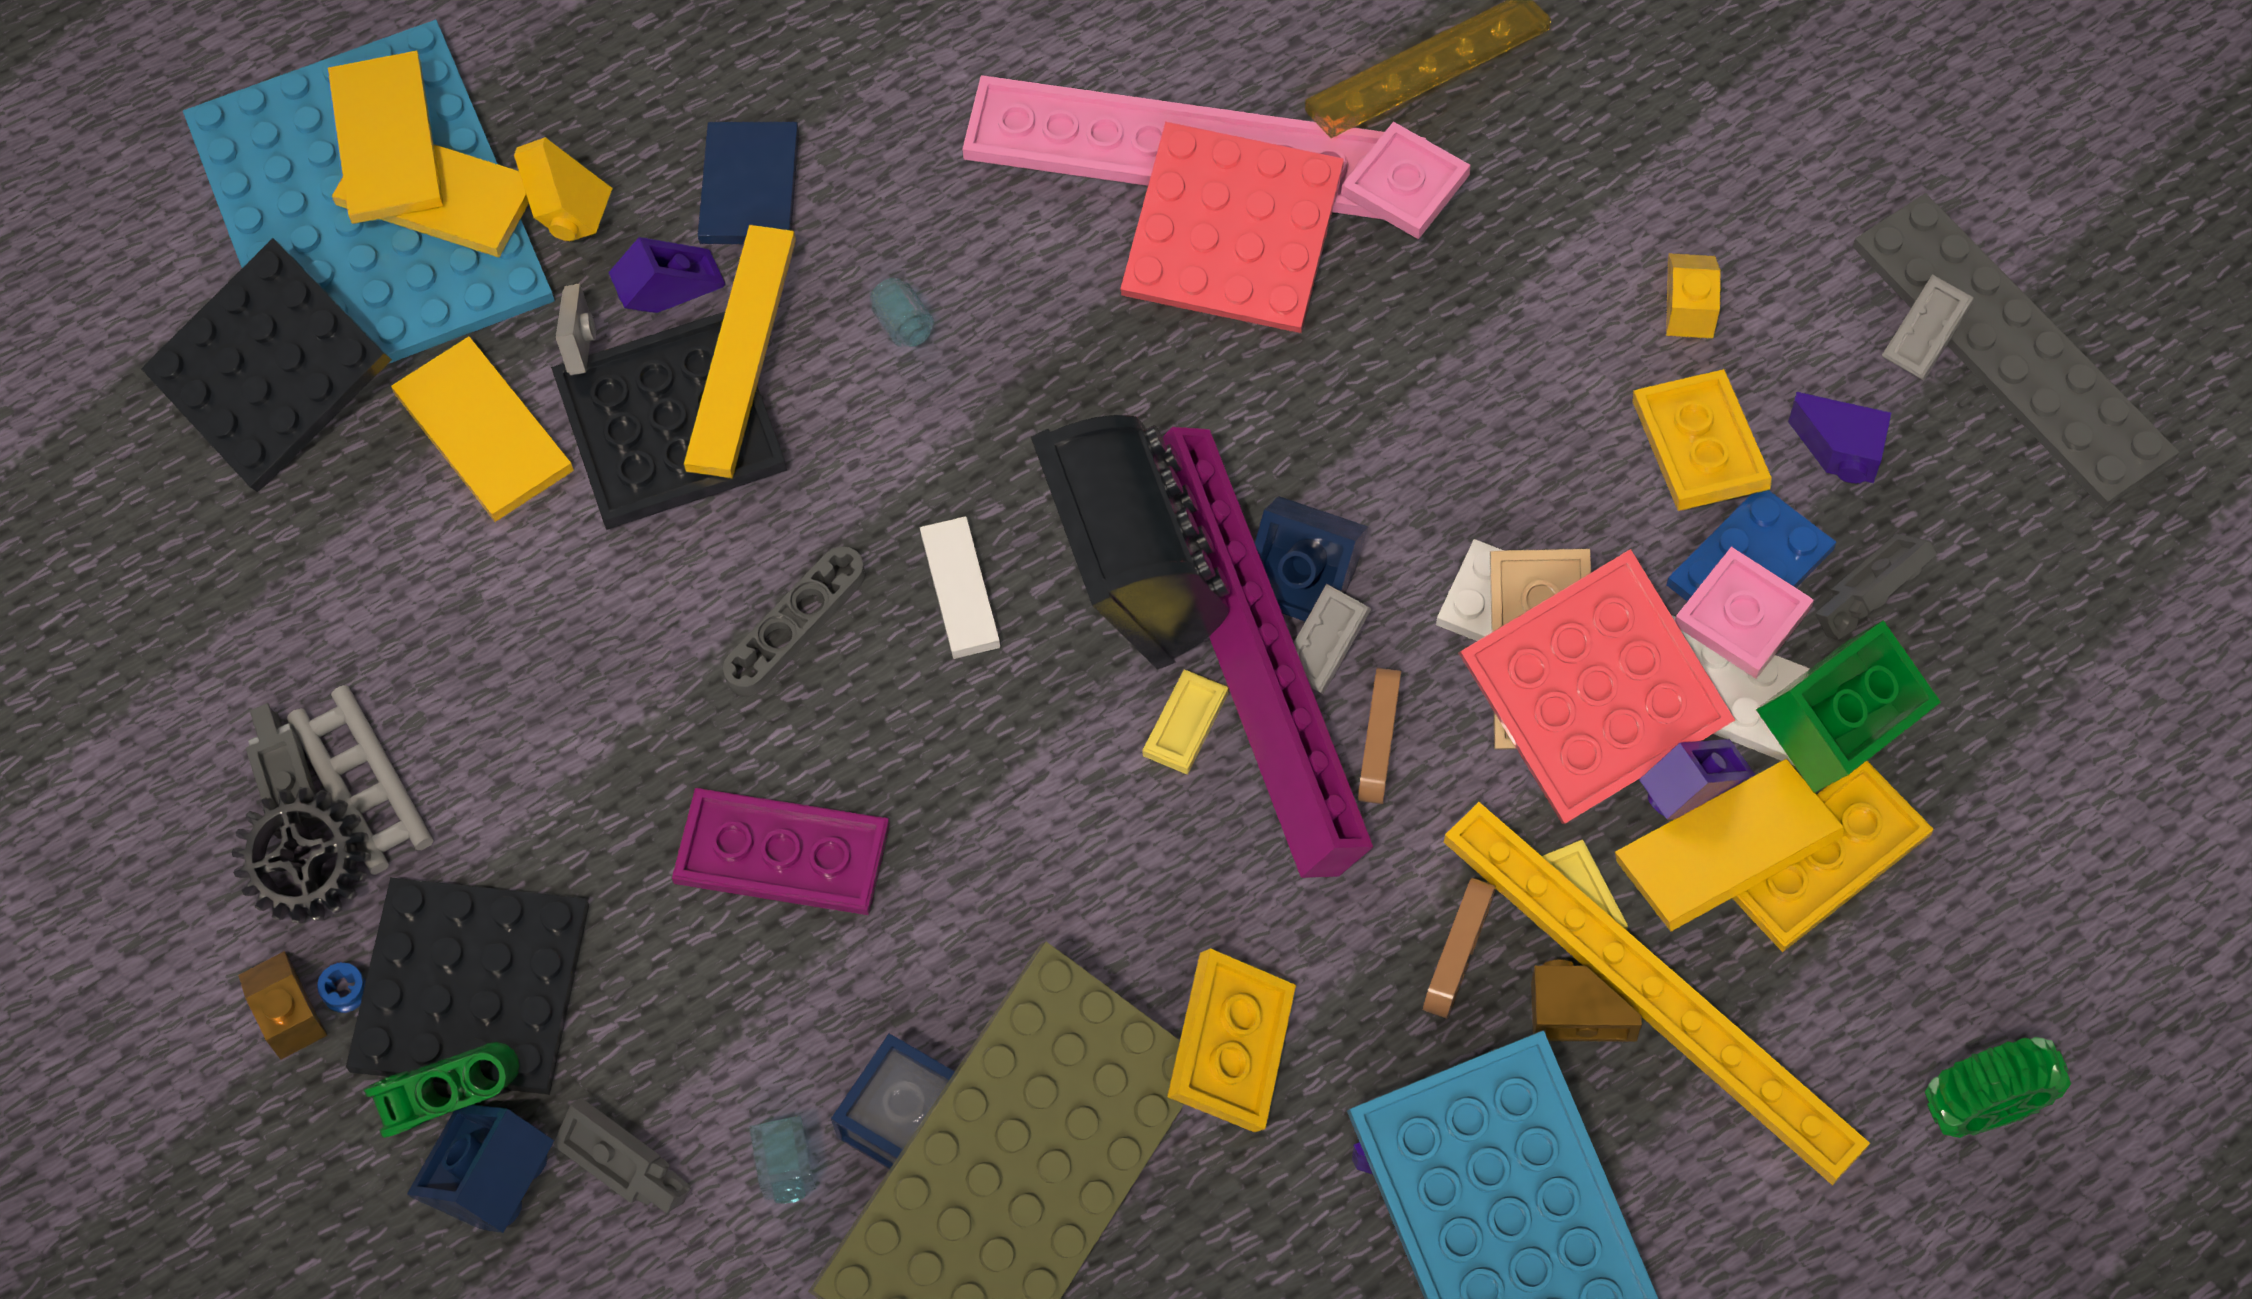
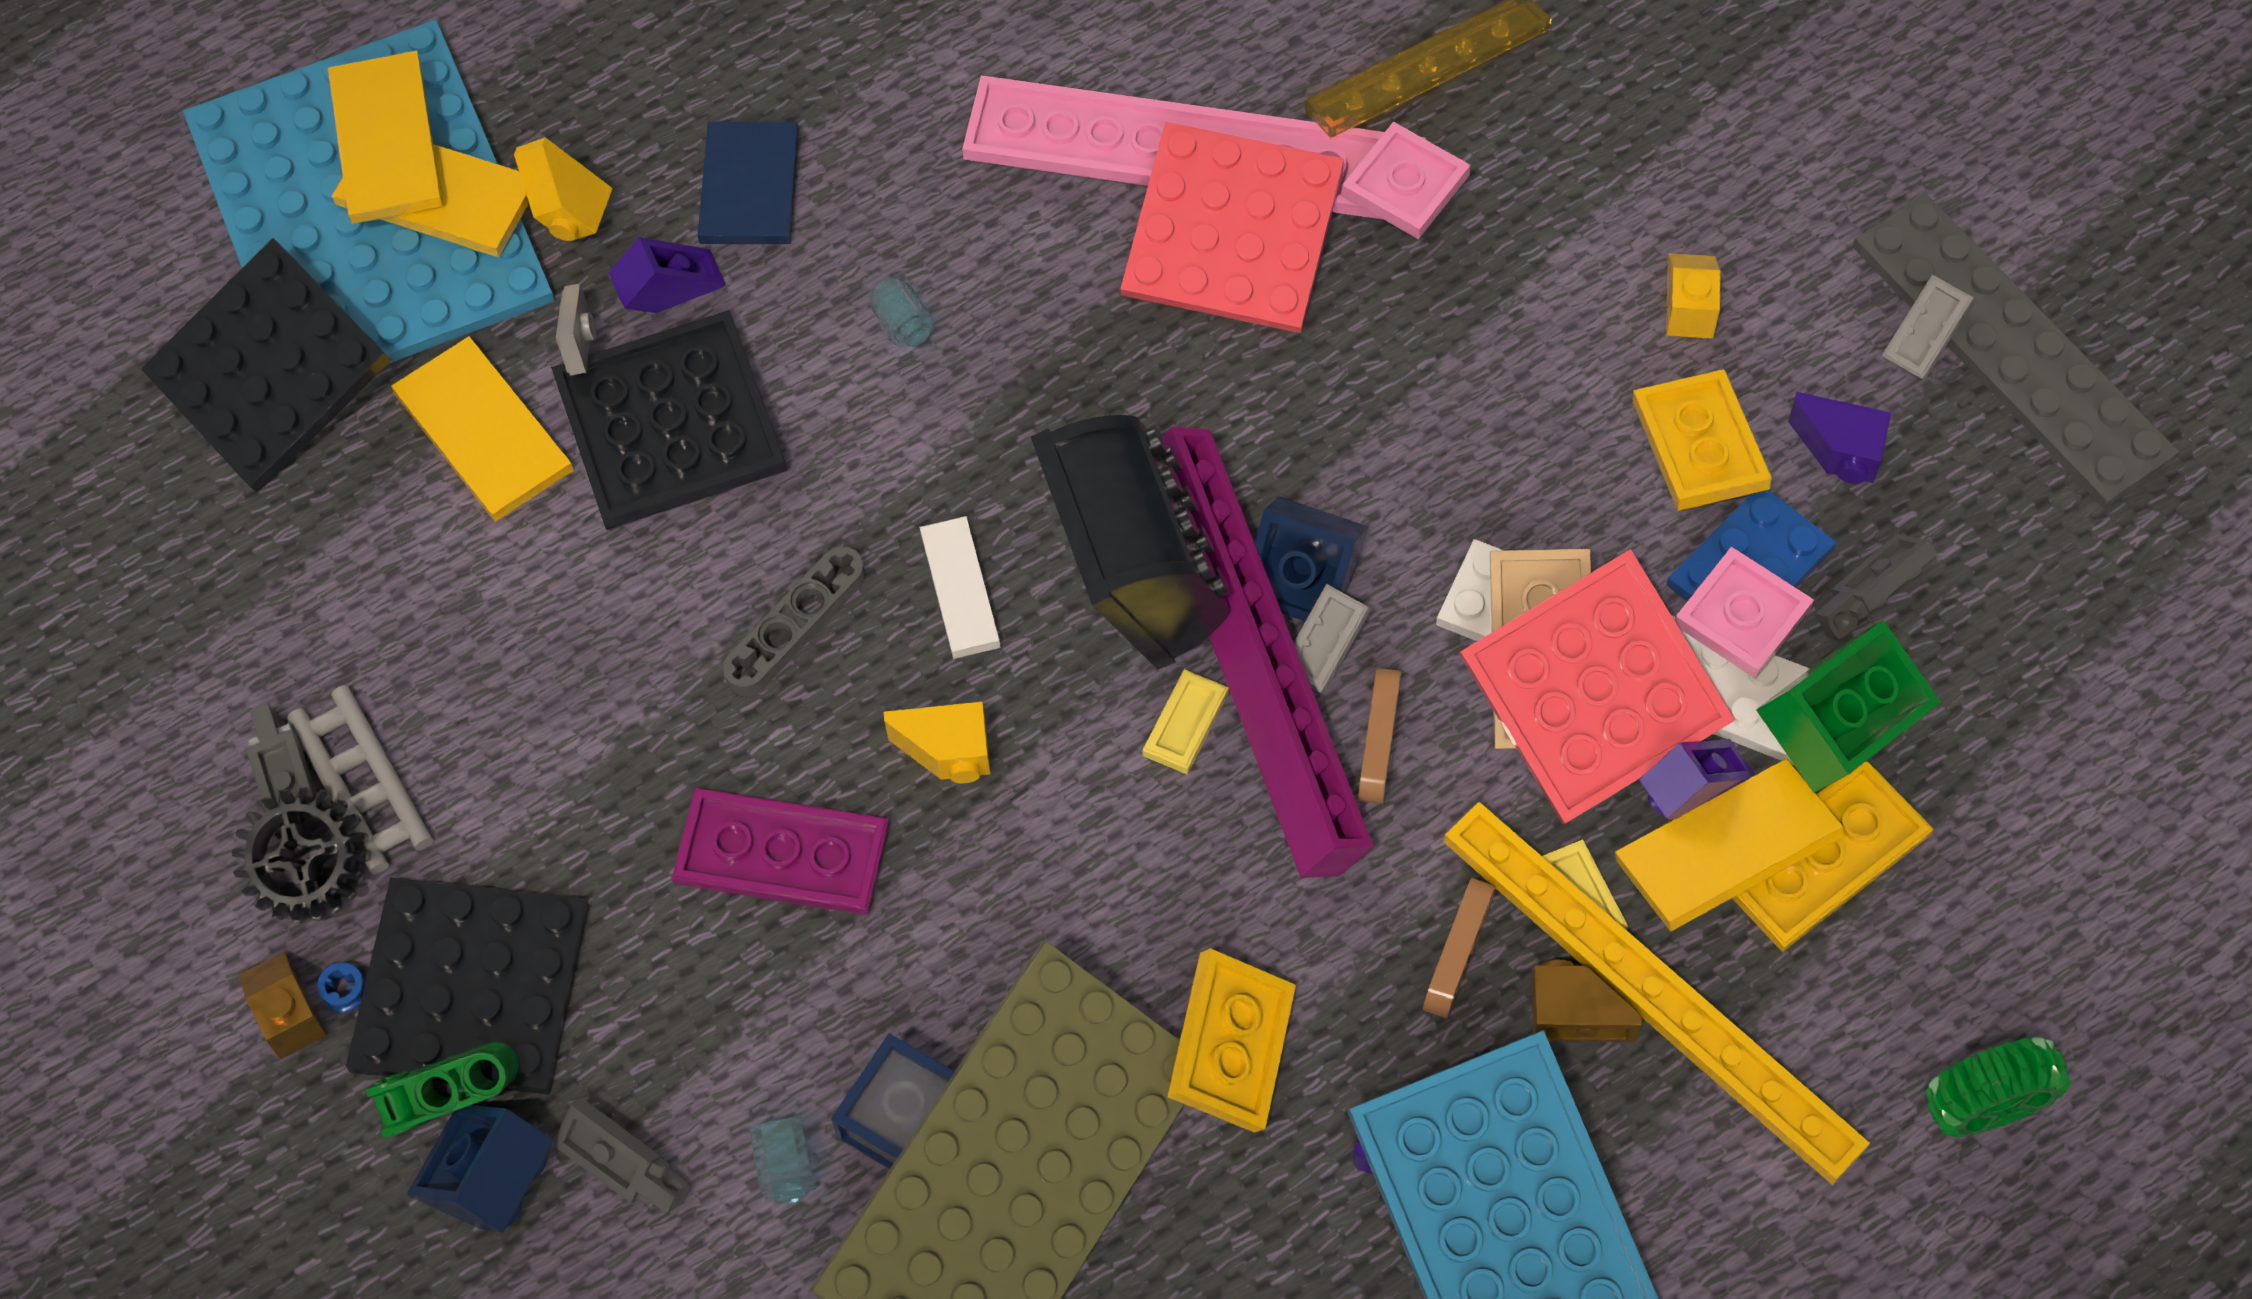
(740, 352): yellow tile -> none
(943, 739): none -> yellow slope

